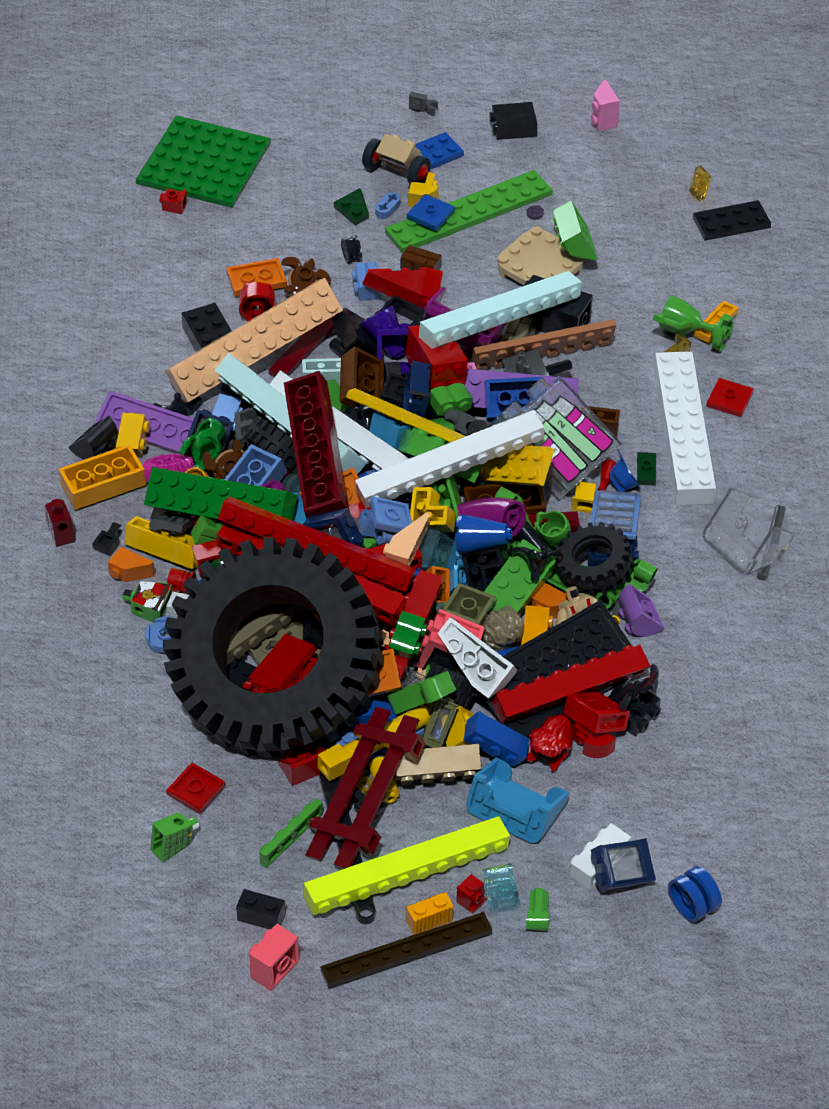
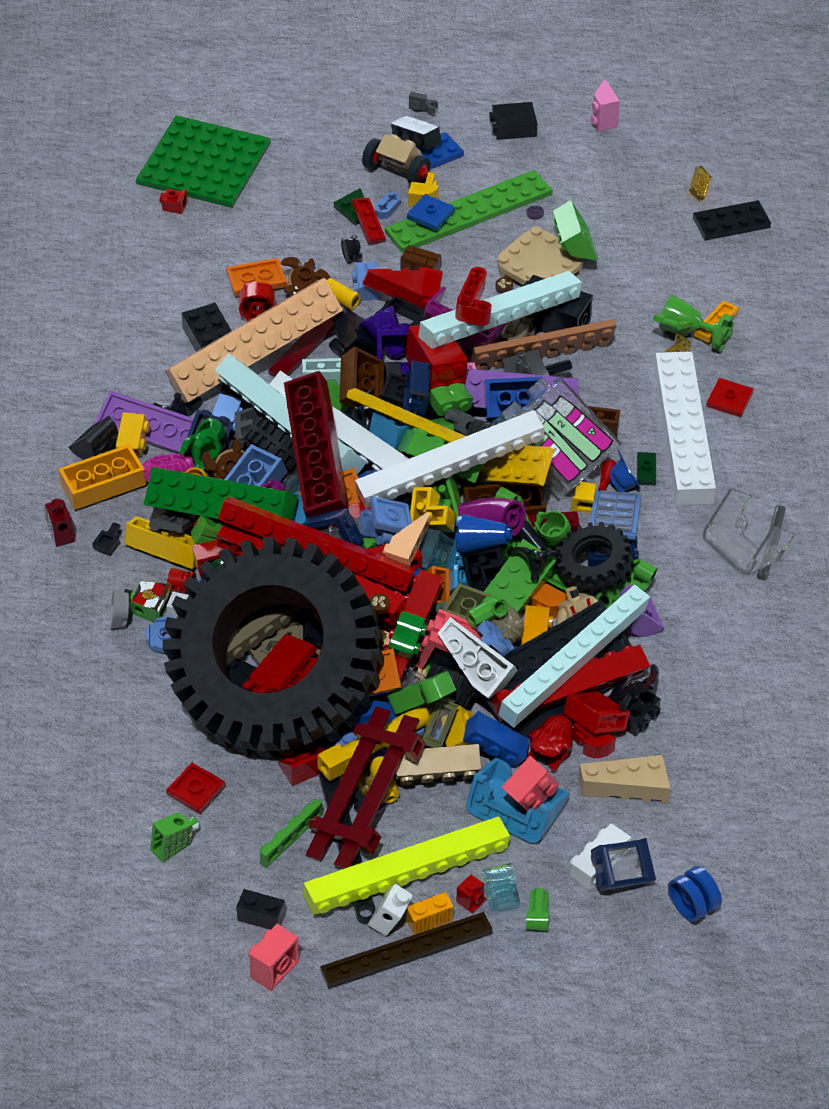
(119, 609): none -> light grey piece
(130, 566): orange slope -> none
(344, 295): none -> yellow brick
(368, 220): none -> red tile
(380, 603): none -> tile
(393, 903): none -> white torso
(420, 132): none -> black brick
(469, 306): none -> red beam
(487, 610): none -> bright green piece
(493, 636): none -> medium blue plate
(503, 285): none -> reddish brown tile
(531, 785): none -> coral brick
(573, 656): none -> light aqua brick
(626, 778): none -> tan wedge

